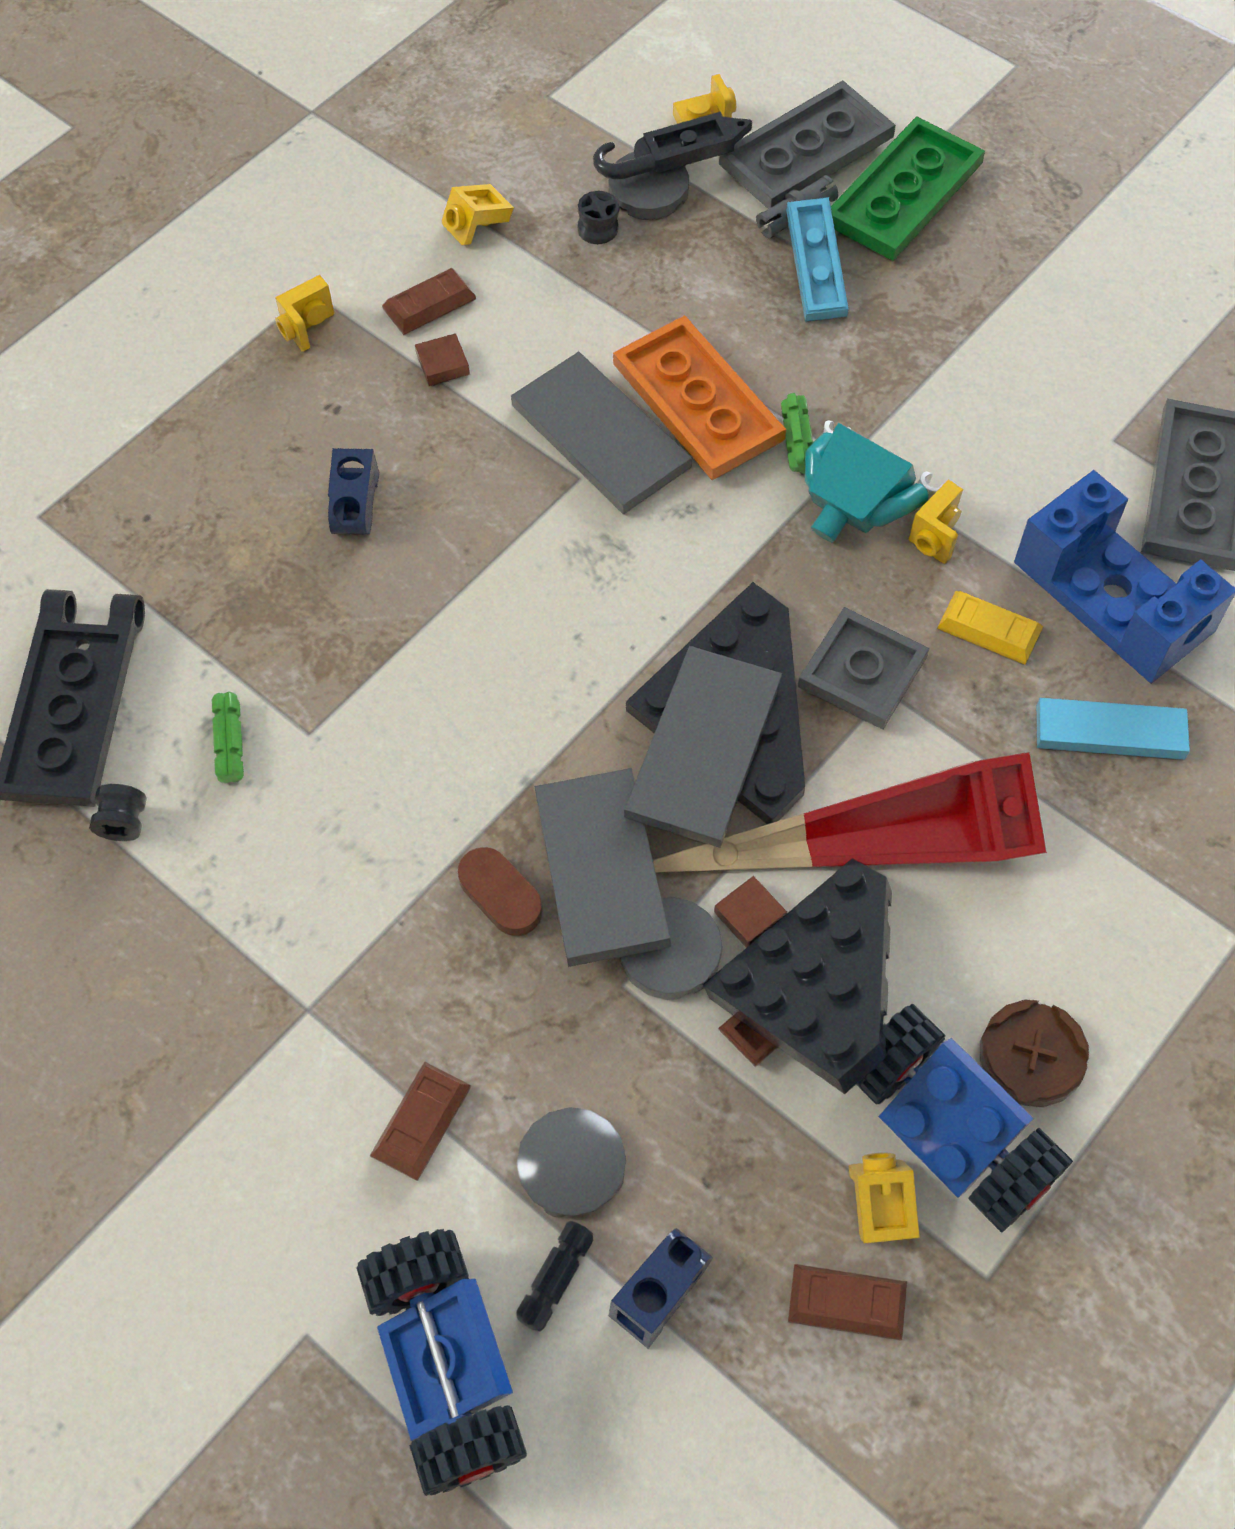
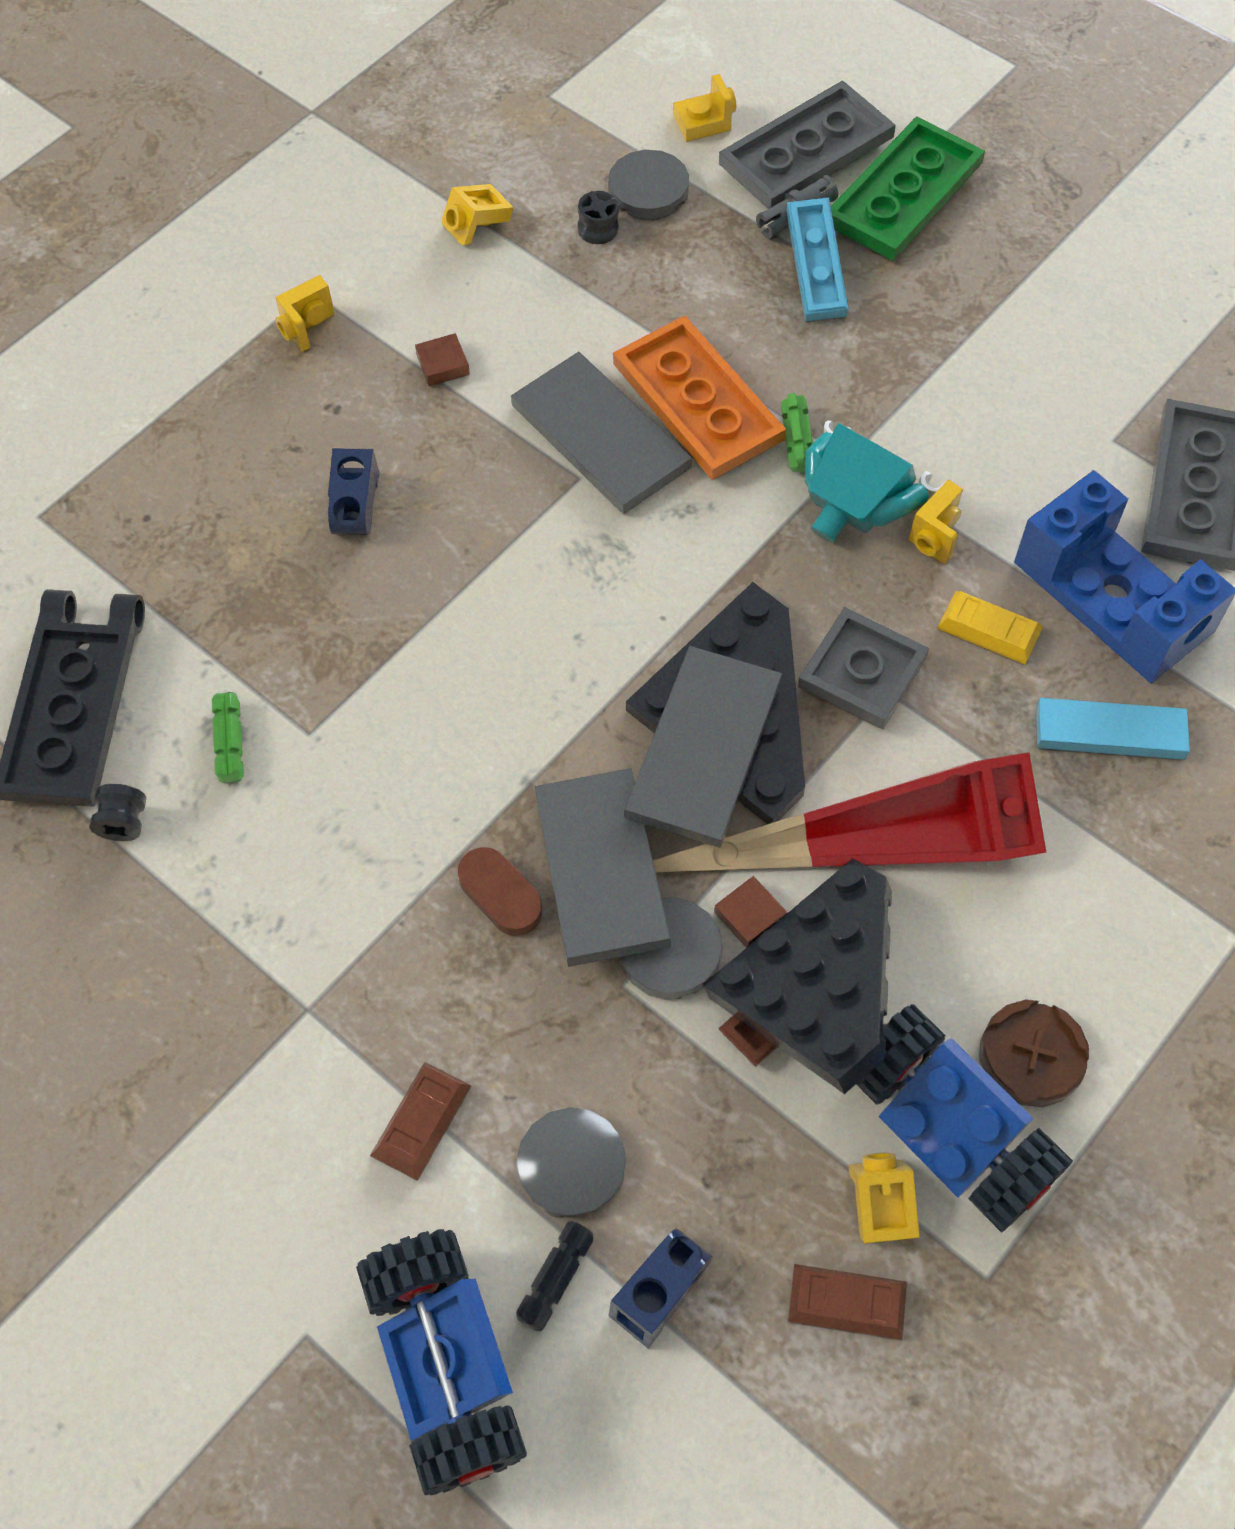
(428, 301): copper tile -> none
(676, 146): black plate -> none

